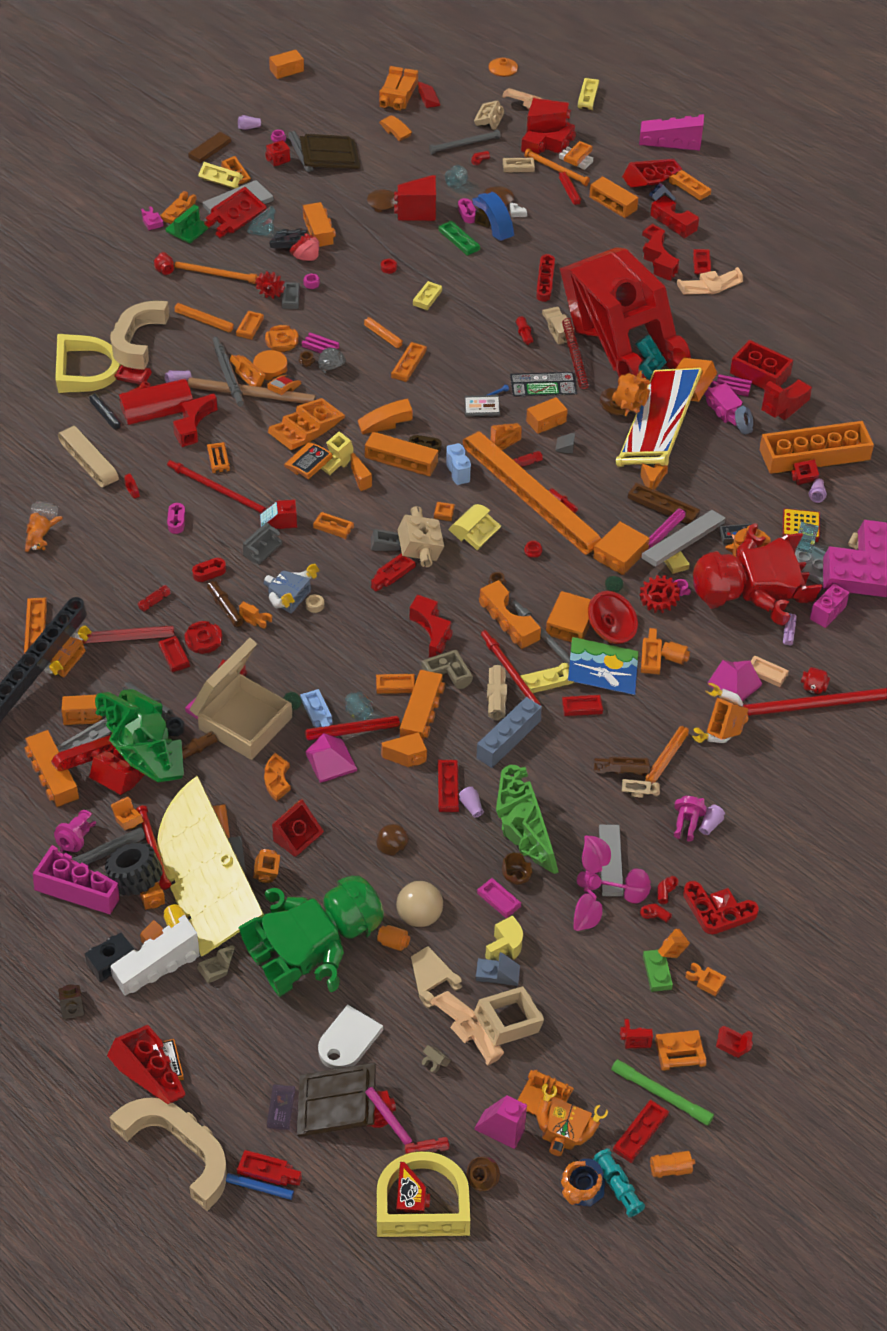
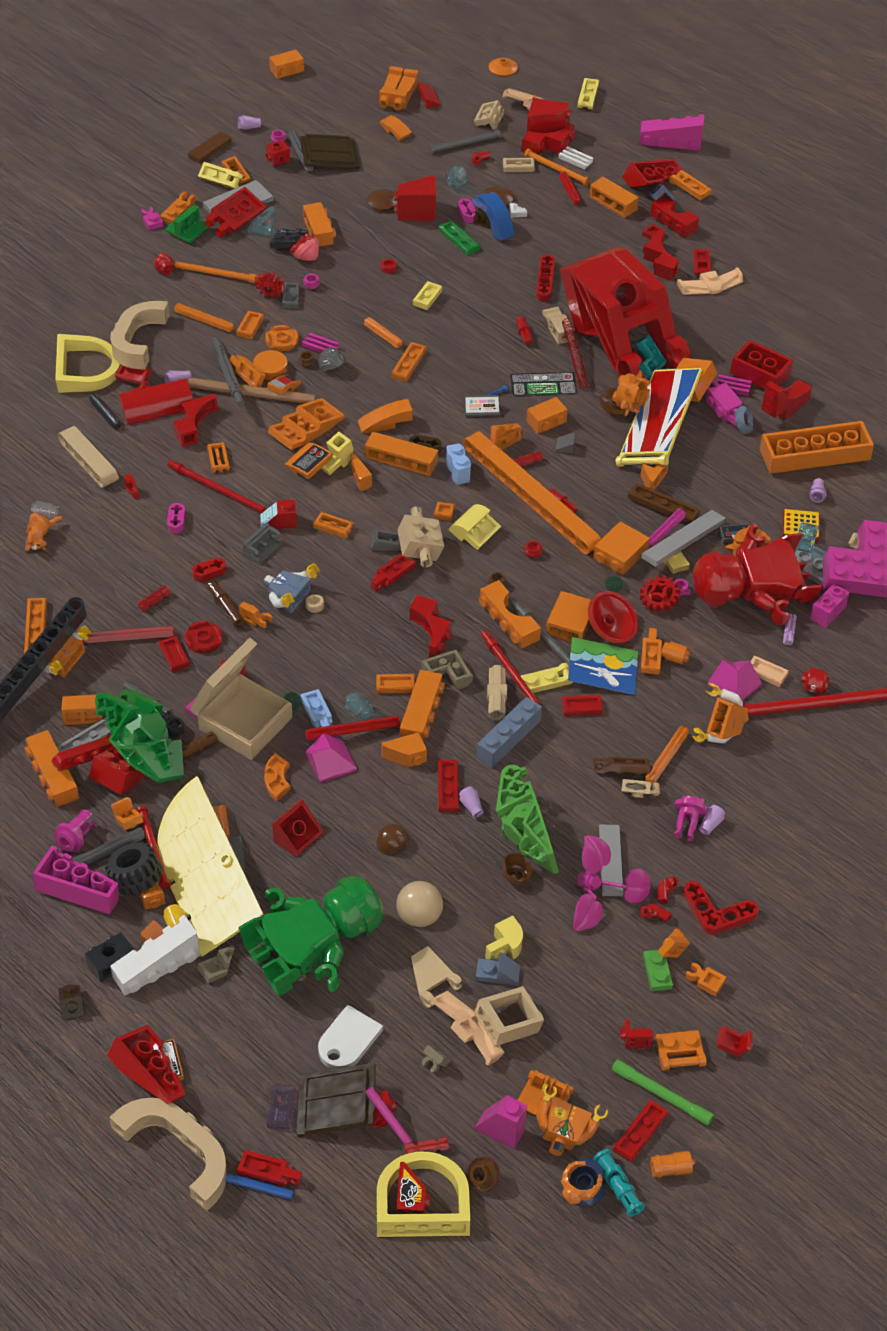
(266, 866): orange brick -> none
(393, 937): orange brick -> none
(499, 898): dark pink tile -> none
(578, 153): orange tile -> none
(722, 899): red tile -> none
(808, 468): red brick -> none

